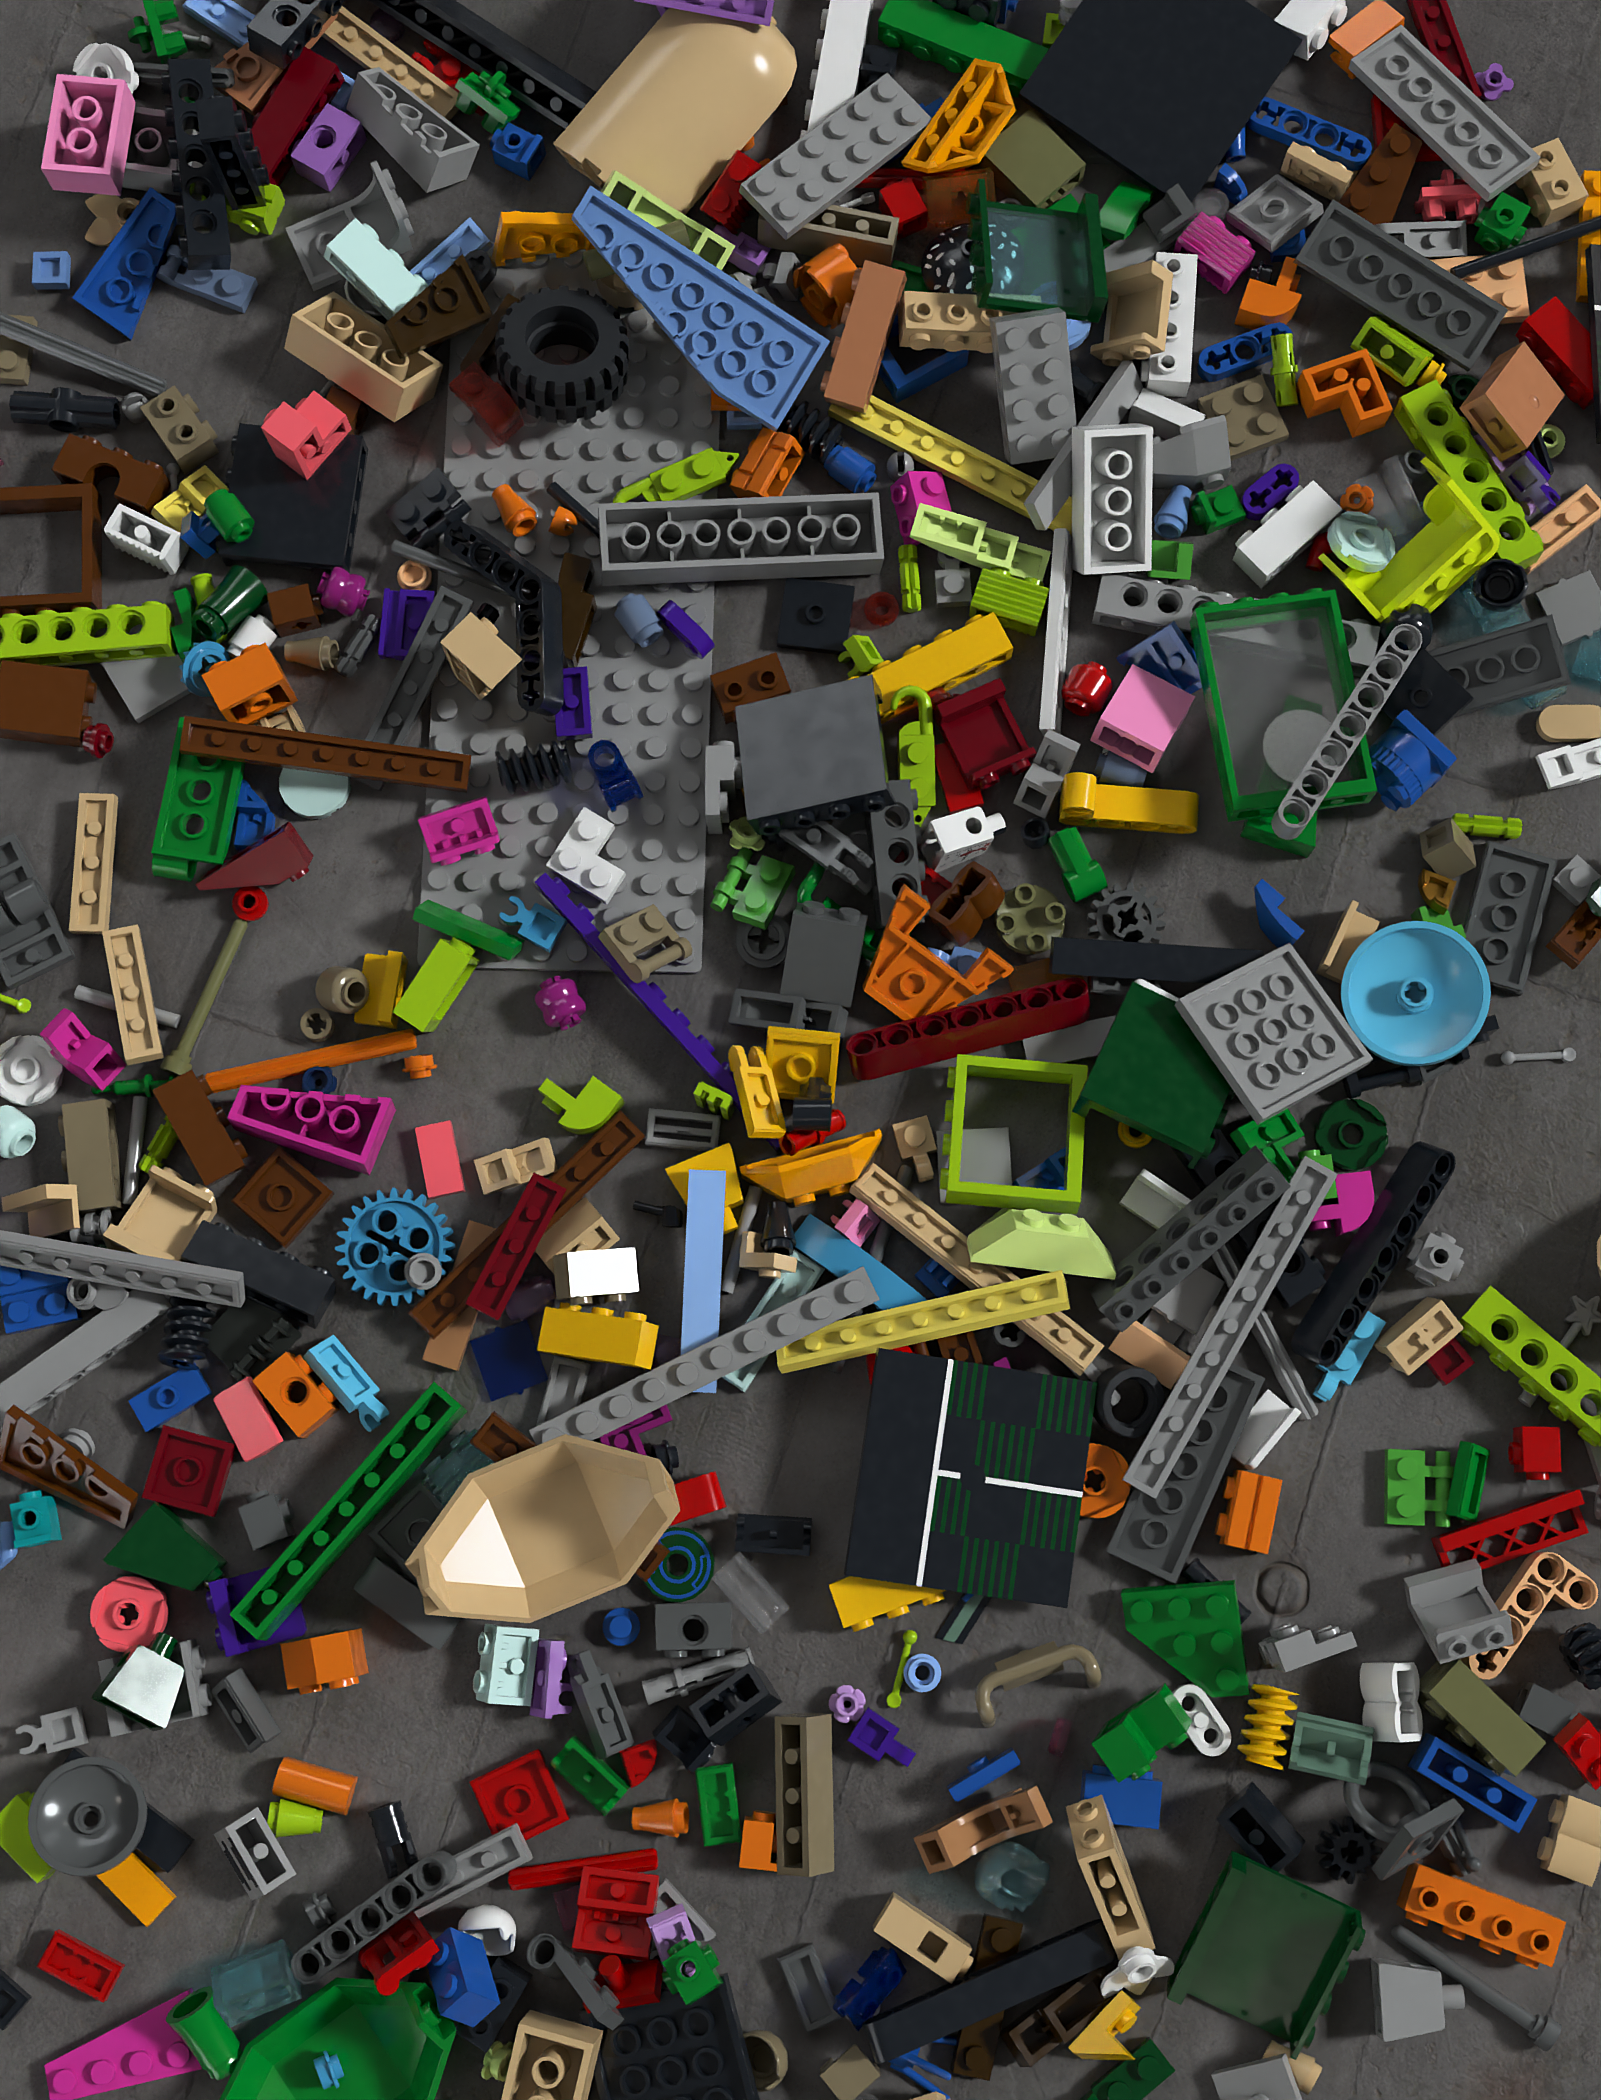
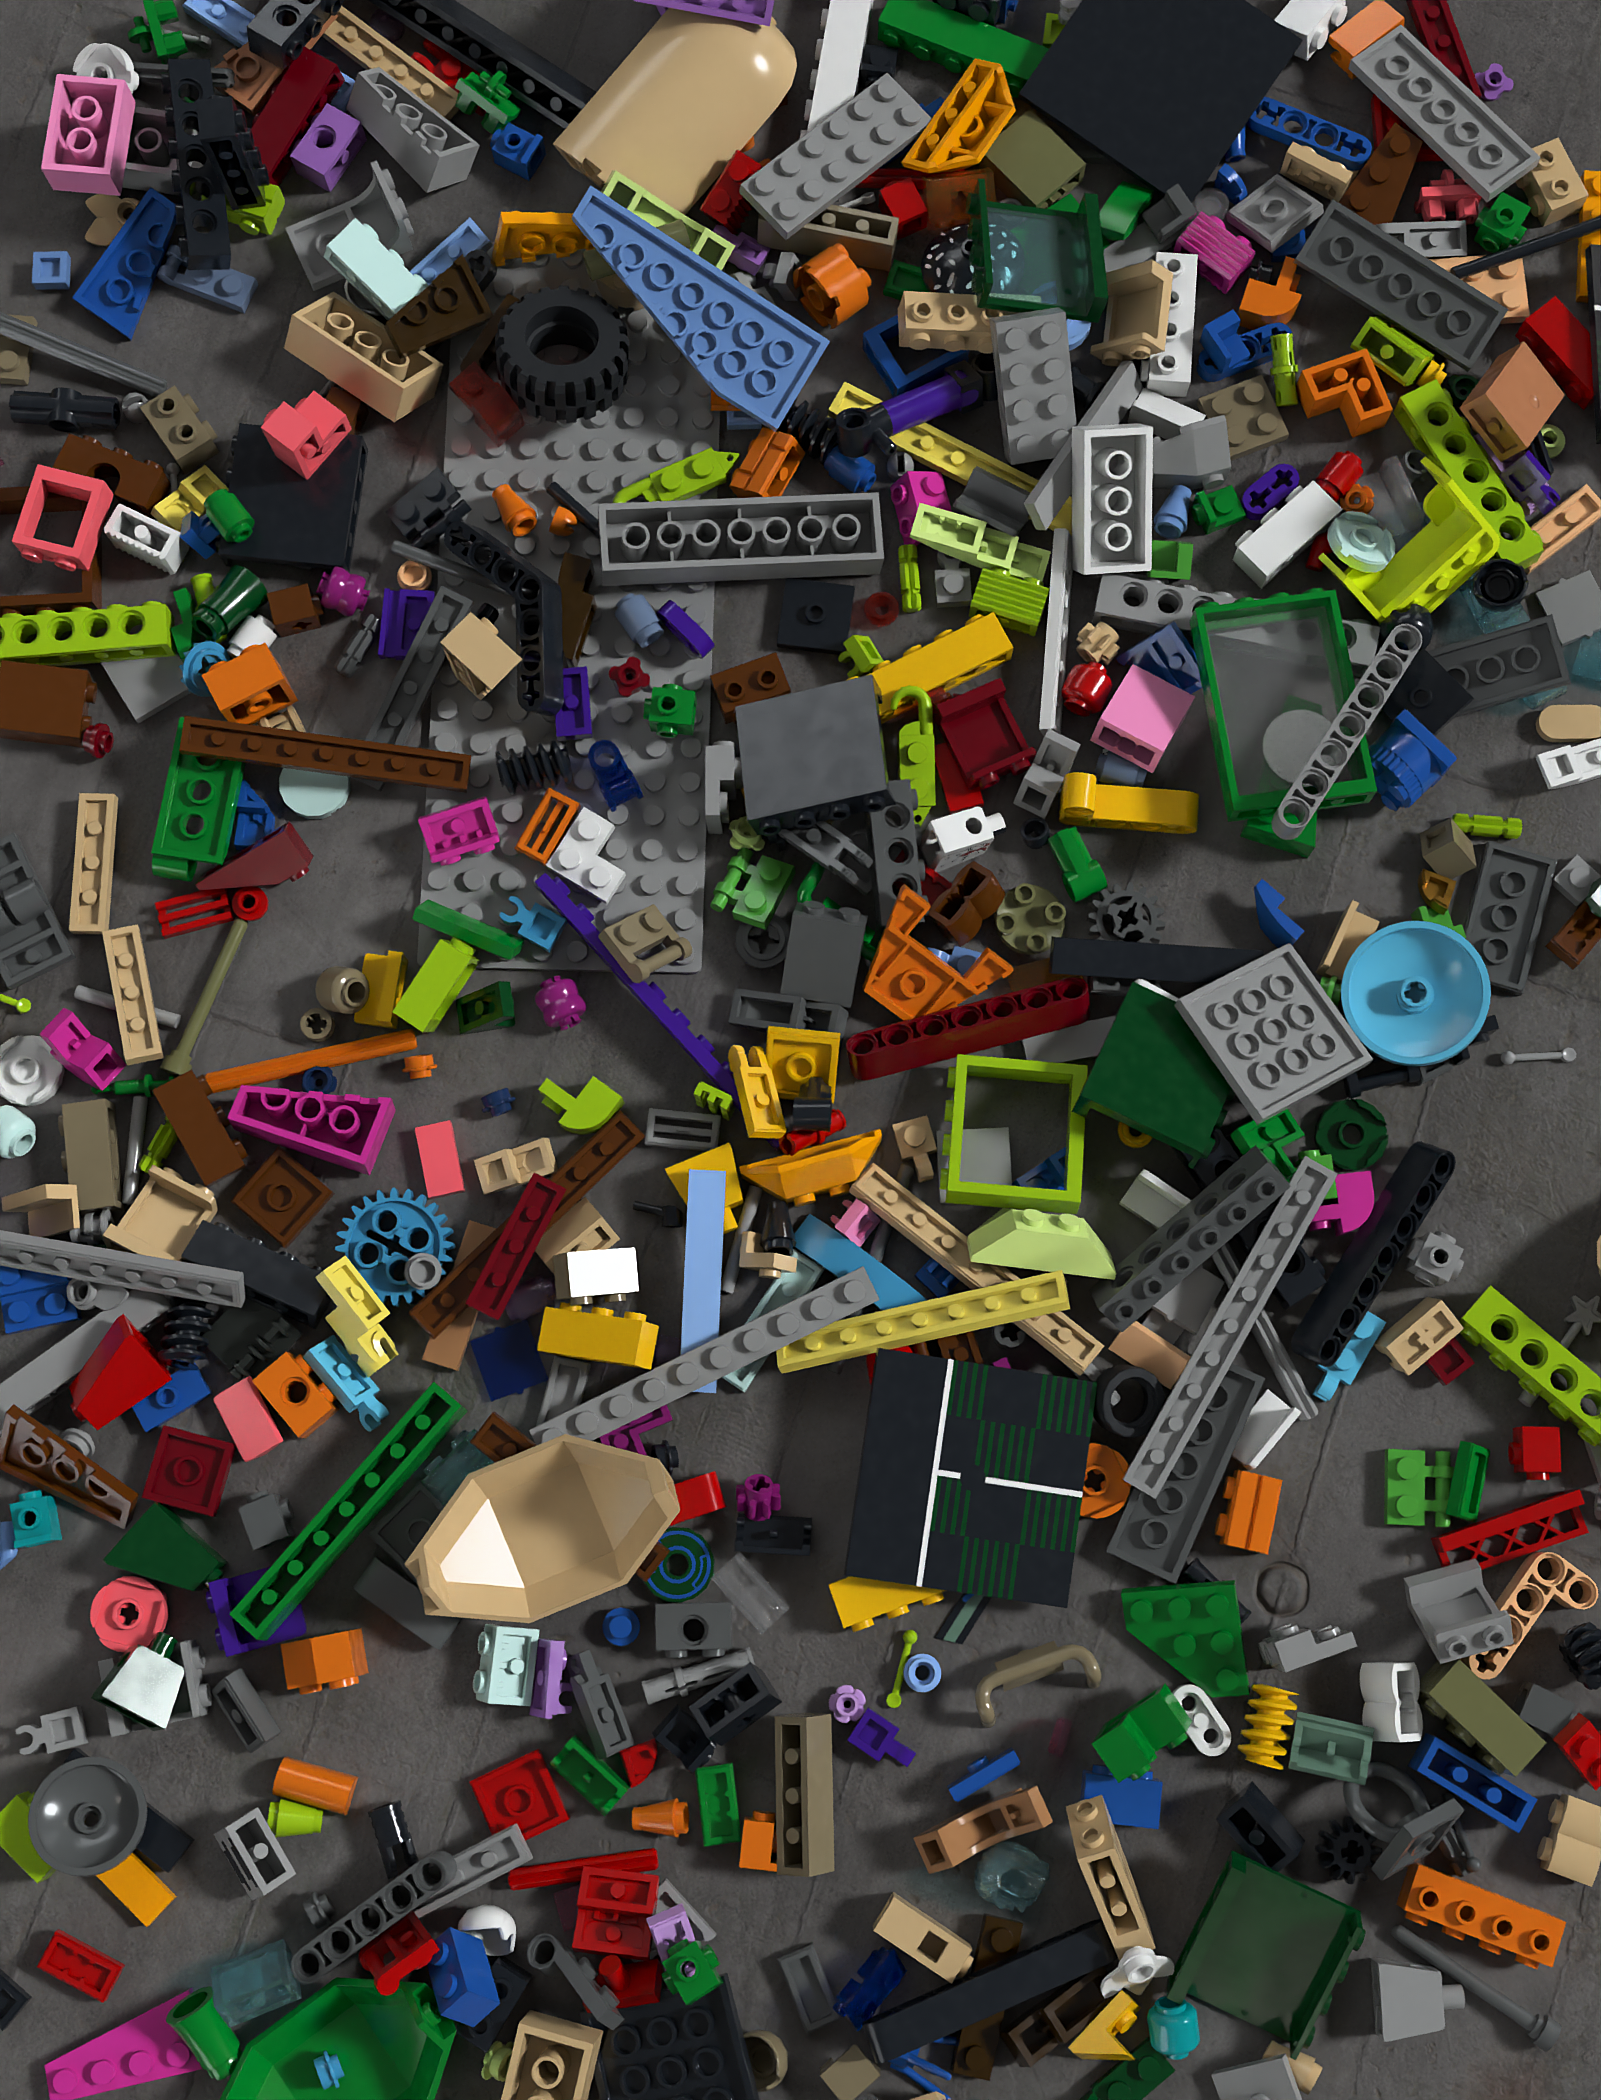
(71, 485): none -> coral window
(117, 1375): none -> red slope
(192, 898): none -> red tile
(313, 652): dark tan cone -> none
(357, 1316): none -> light yellow plate
(486, 1009): none -> dark green slope
(498, 1102): none -> dark blue plate
(533, 853): none -> orange tile
(629, 687): none -> dark red plate
(671, 711): none -> green brick
(758, 1497): none -> magenta gear
(864, 337): nougat brick -> none
(960, 388): none -> piece
(994, 502): none -> dark grey panel
(1097, 643): none -> tan gear
(1173, 2028): none -> teal head
(1223, 343): none -> blue panel
(1331, 988): none -> bright green plate
(1340, 474): none -> red brick

